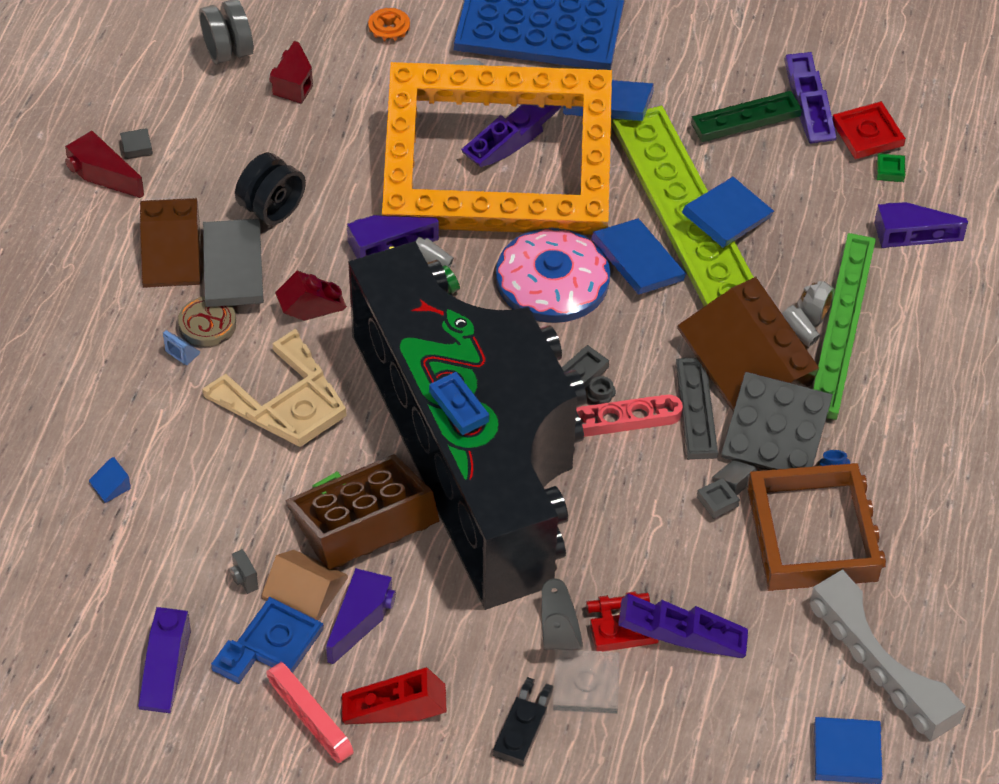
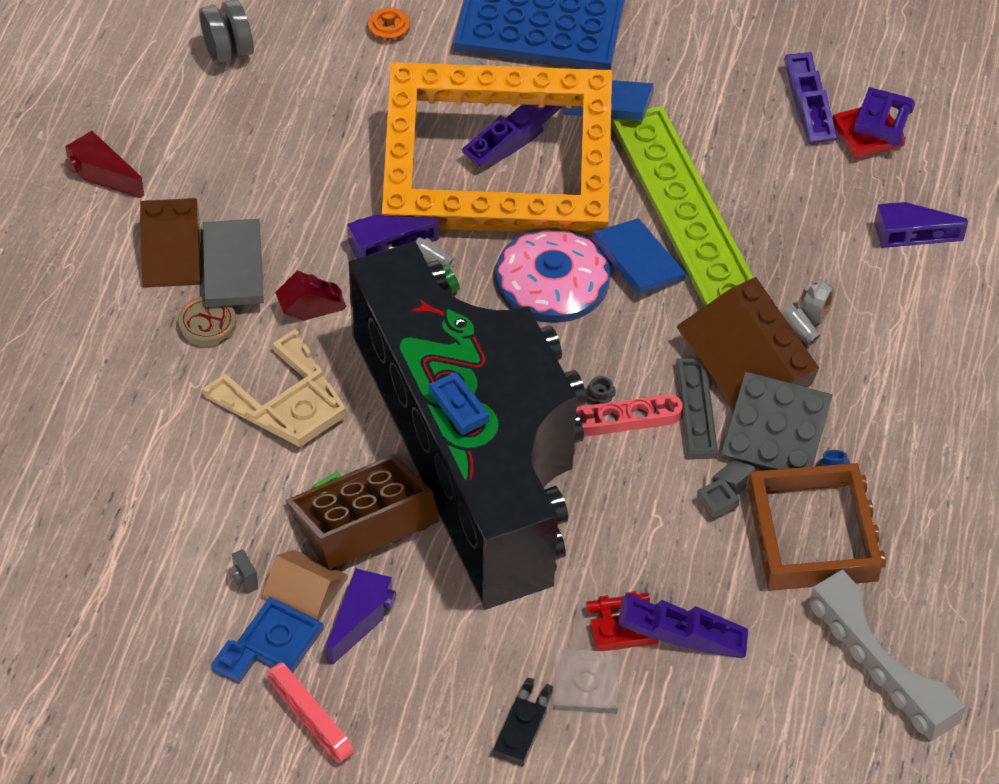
(110, 480): blue slope -> none
(136, 143): dark grey tile -> none
(164, 659): dark purple slope -> none
(179, 348): medium blue slope -> none
(270, 188): black wheel -> none
(293, 75): dark red slope -> none
(397, 699): red slope -> none
(559, 618): dark grey piece -> none
(587, 364): dark grey plate -> none
(727, 211): blue tile -> none
(746, 116): dark green plate -> none
(844, 319): bright green plate -> none
(848, 750): blue tile -> none
(875, 113): none -> dark purple plate
(890, 167): green tile -> none

